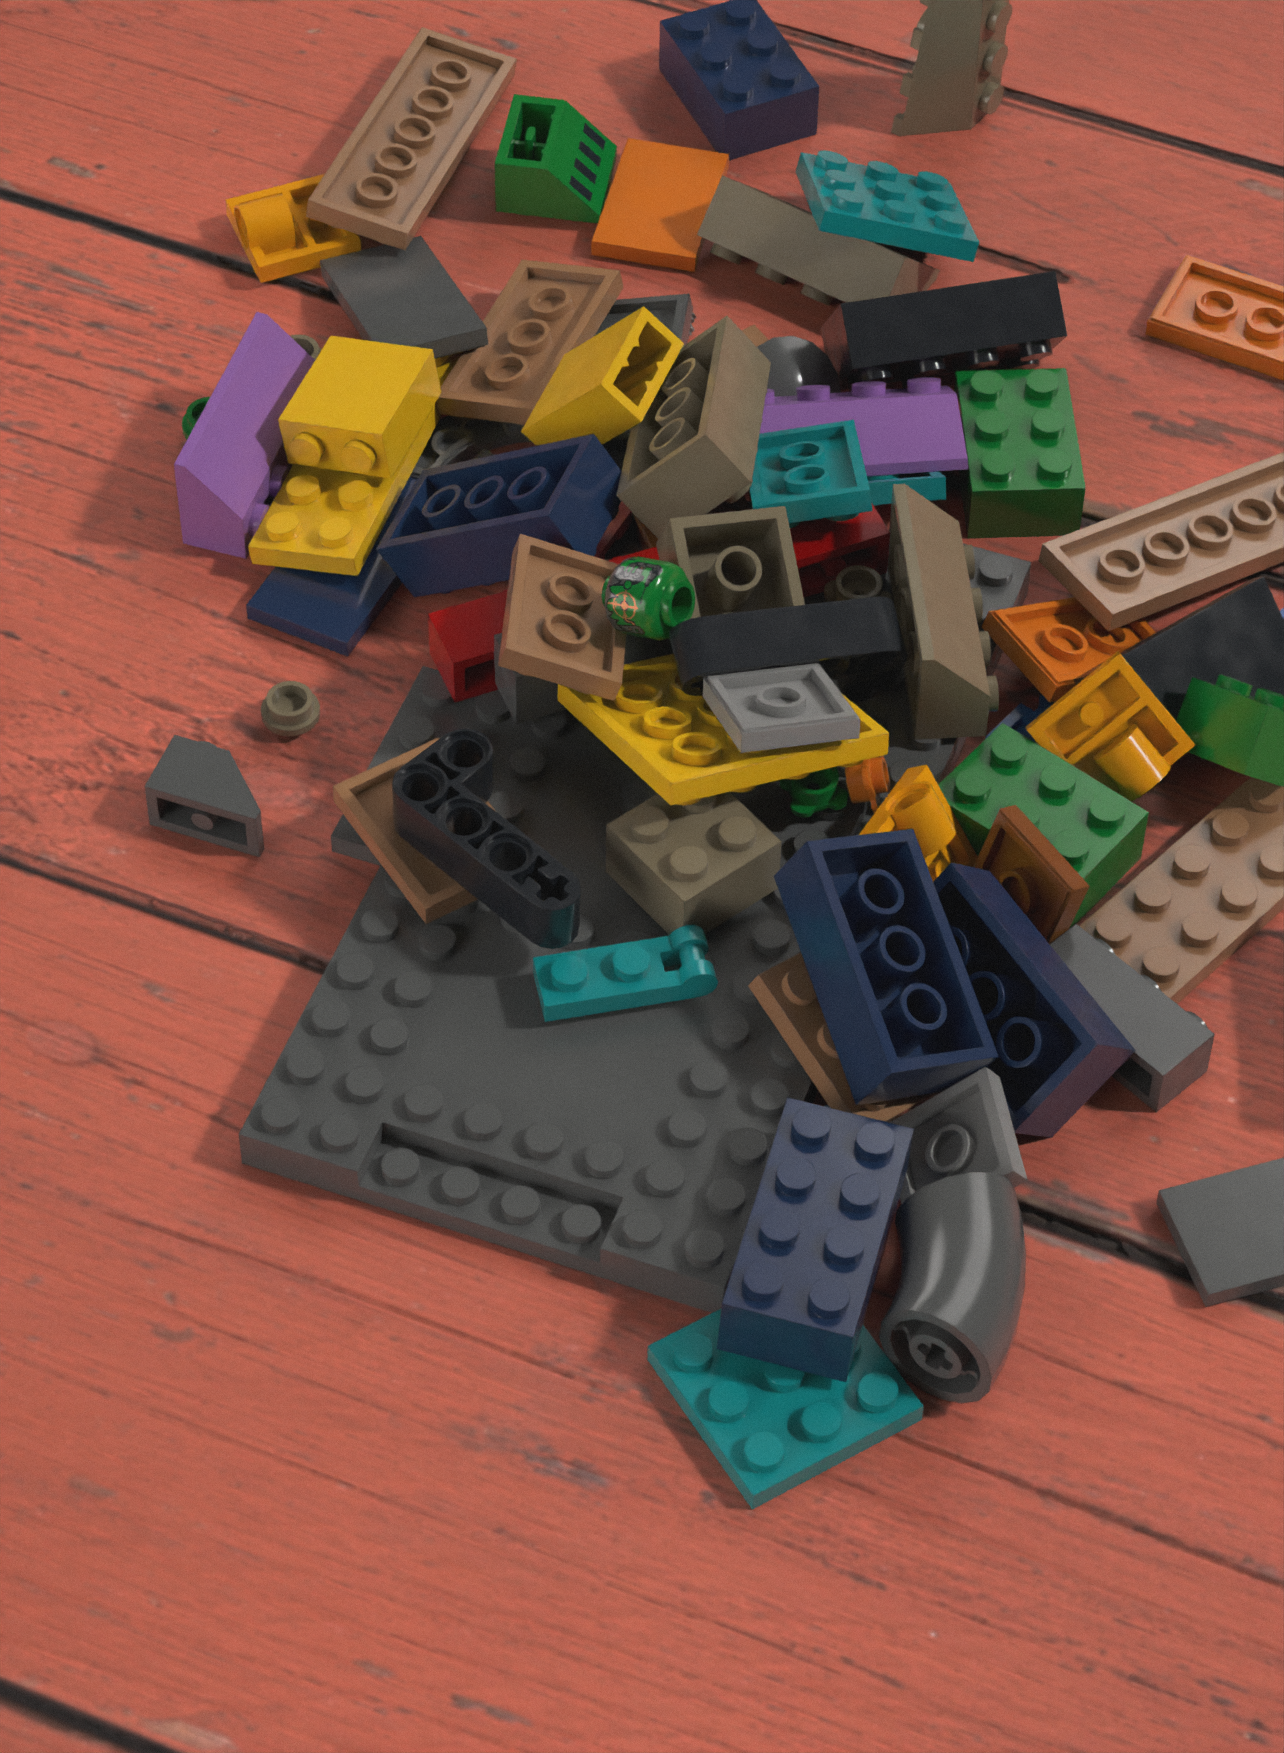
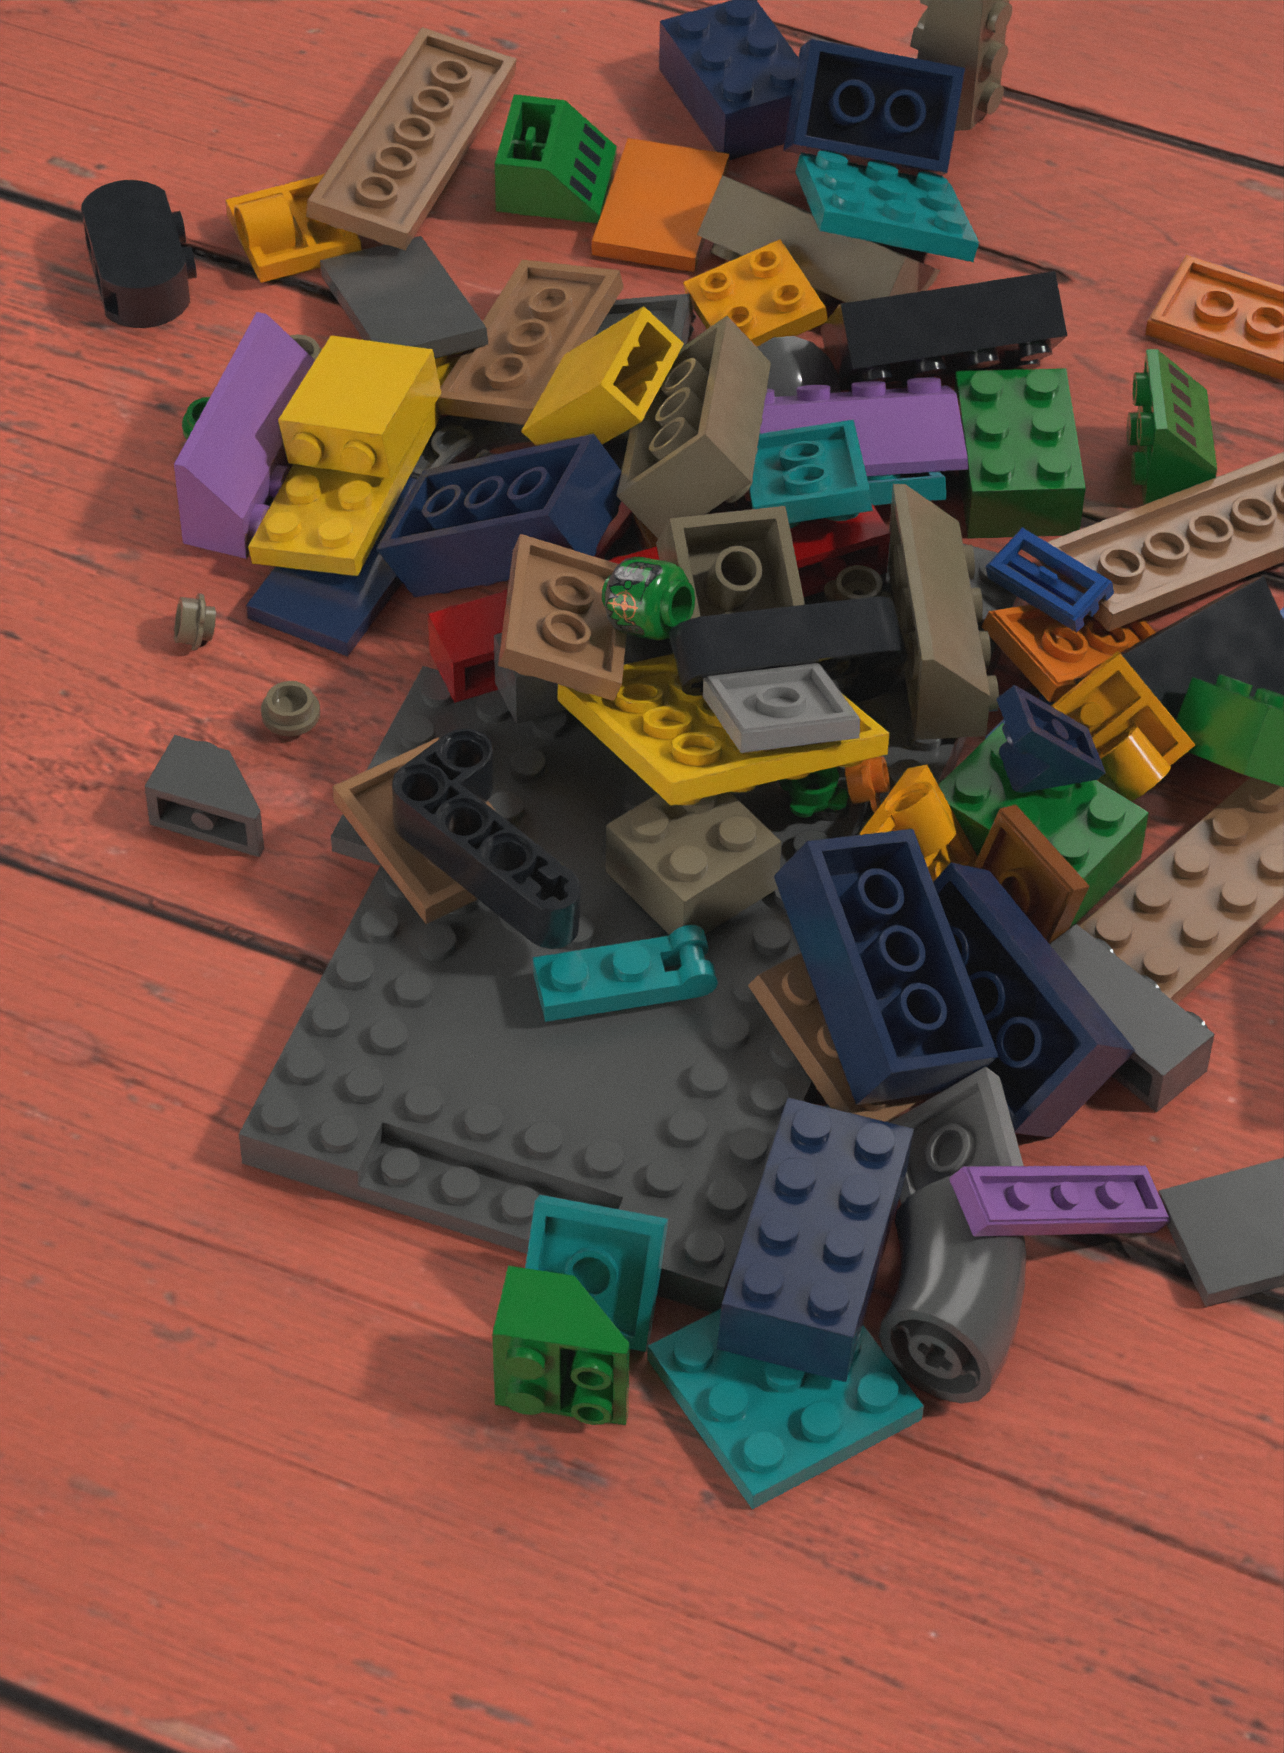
(137, 253): none -> black brick
(194, 621): none -> dark tan plate
(558, 1350): none -> green slope
(610, 1254): none -> teal plate
(760, 294): none -> light orange plate
(874, 107): none -> dark blue brick
(1044, 745): none -> dark blue slope
(1058, 1200): none -> medium lavender tile
(1068, 615): none -> blue tile
(1169, 430): none -> green slope

